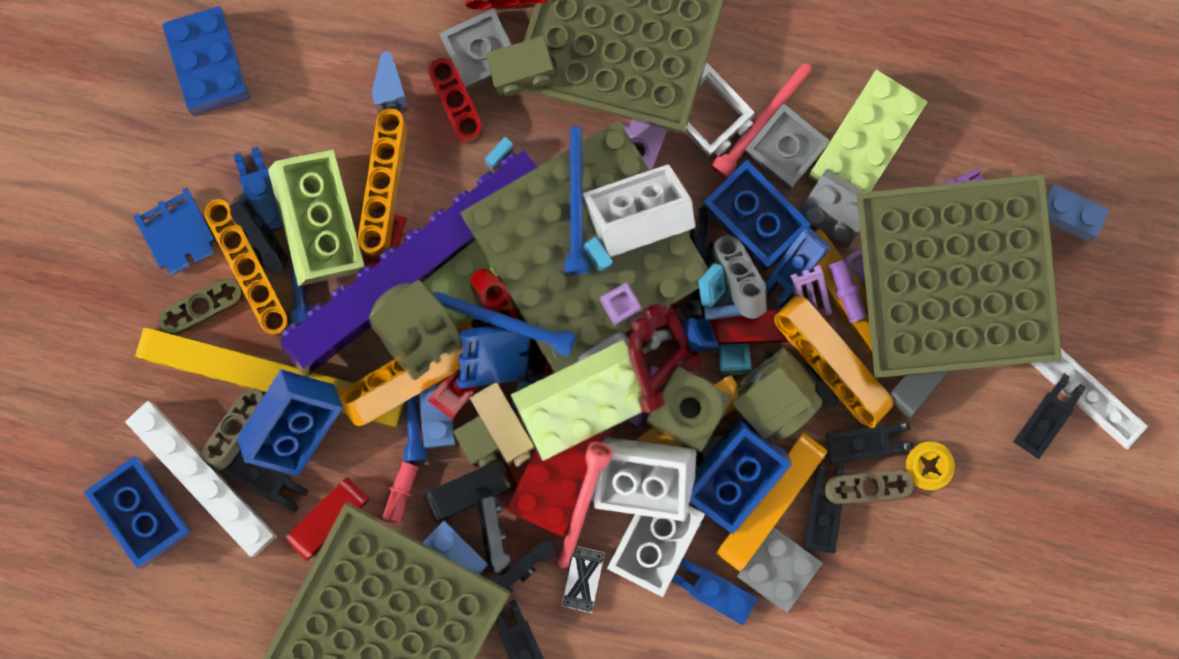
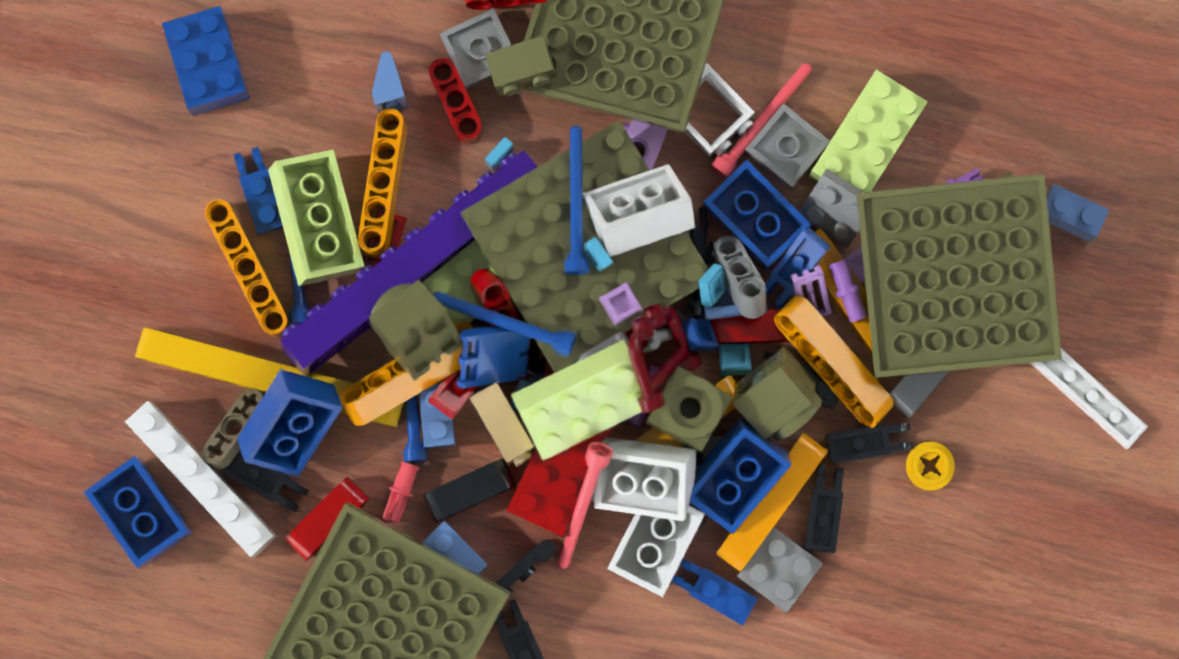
(176, 233): blue plate -> none
(183, 323): olive beam -> none
(259, 234): black hinge -> none
(477, 442): olive brick -> none
(492, 531): black hinge -> none
(583, 579): tile -> none
(850, 497): dark tan beam -> none
(1047, 419): black hinge -> none

